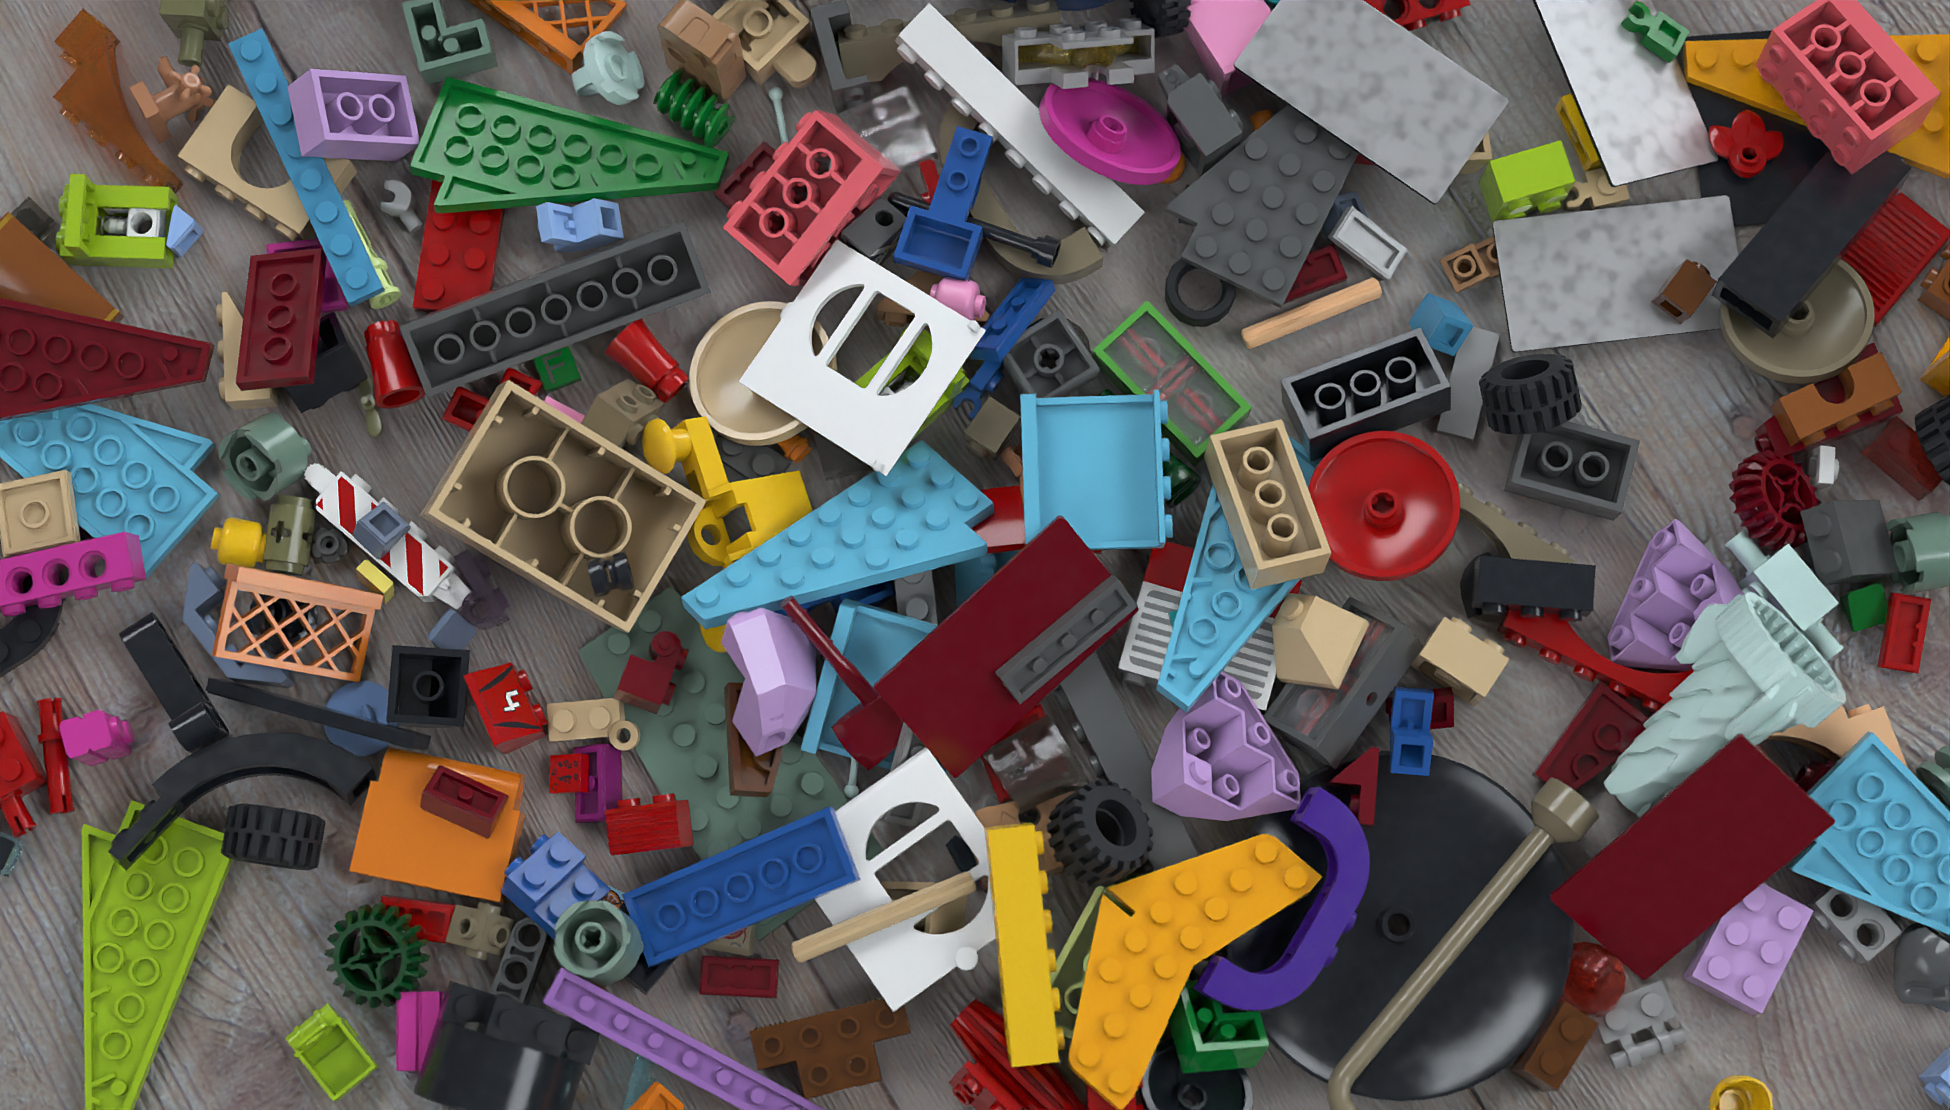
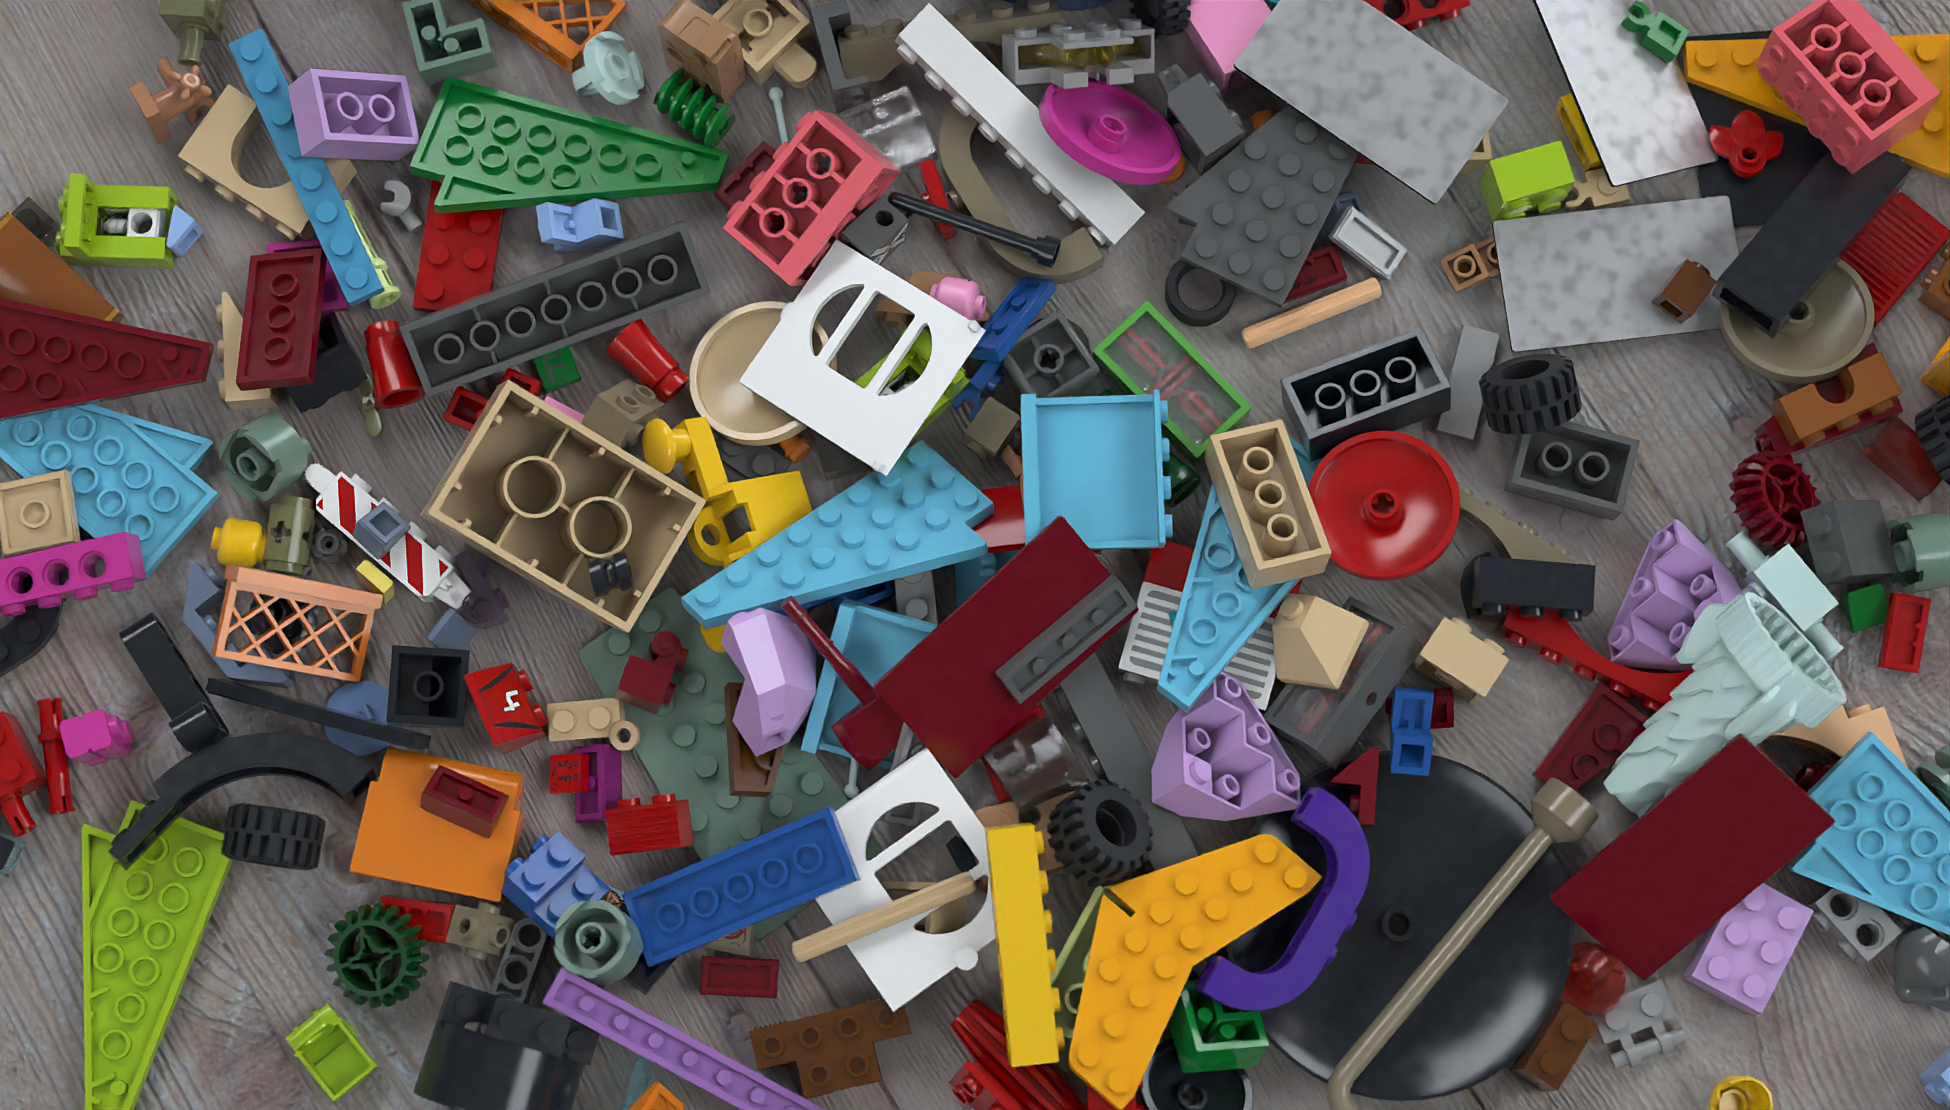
(97, 100): clear orange arch -> none
(414, 1027): dark pink brick -> none
(940, 237): blue plate -> none
(1441, 323): dark azure panel -> none
(1822, 467): white plate -> none

